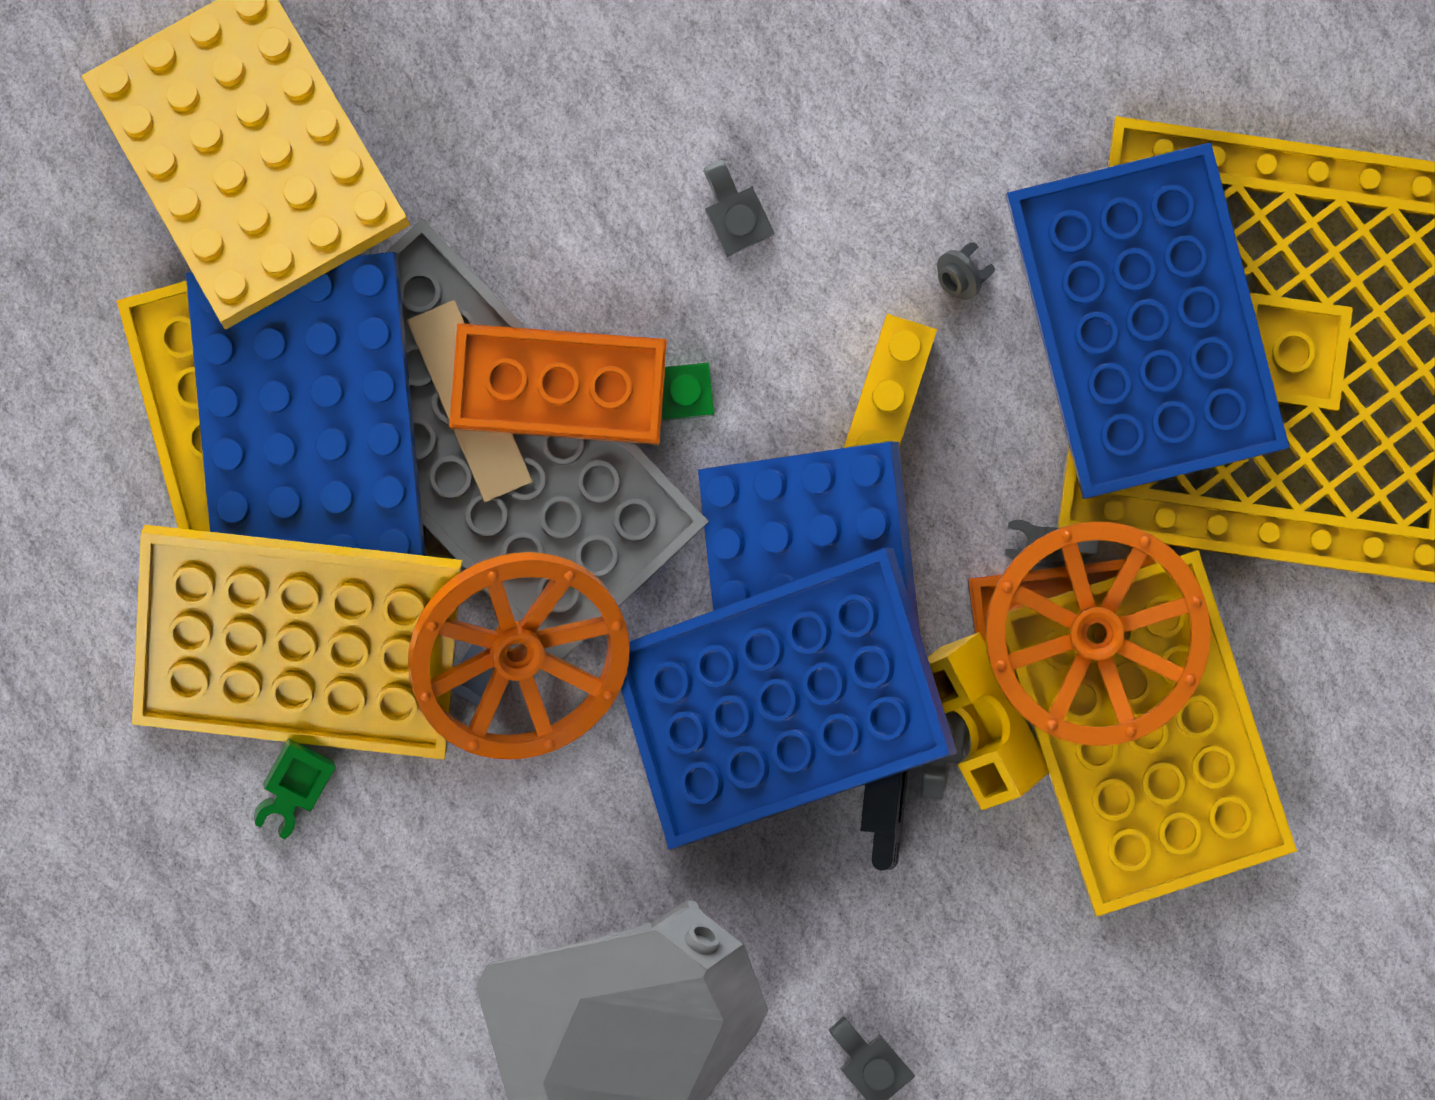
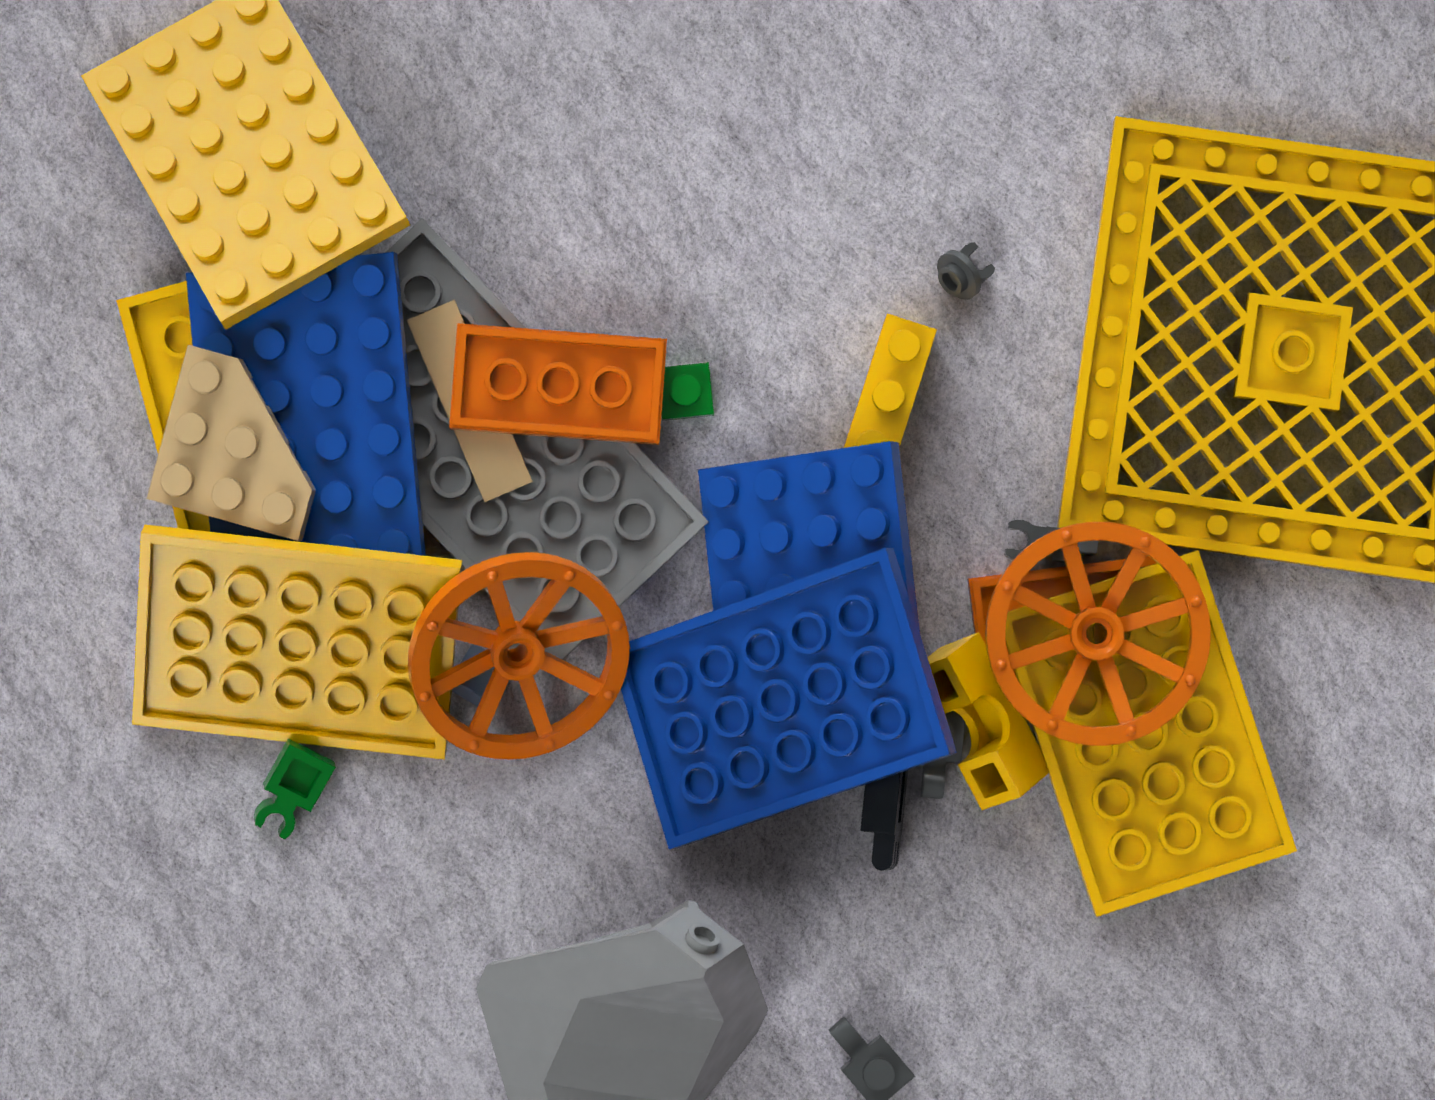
(229, 452): none -> tan plate
(737, 216): dark grey plate -> none
(1147, 320): blue plate -> none

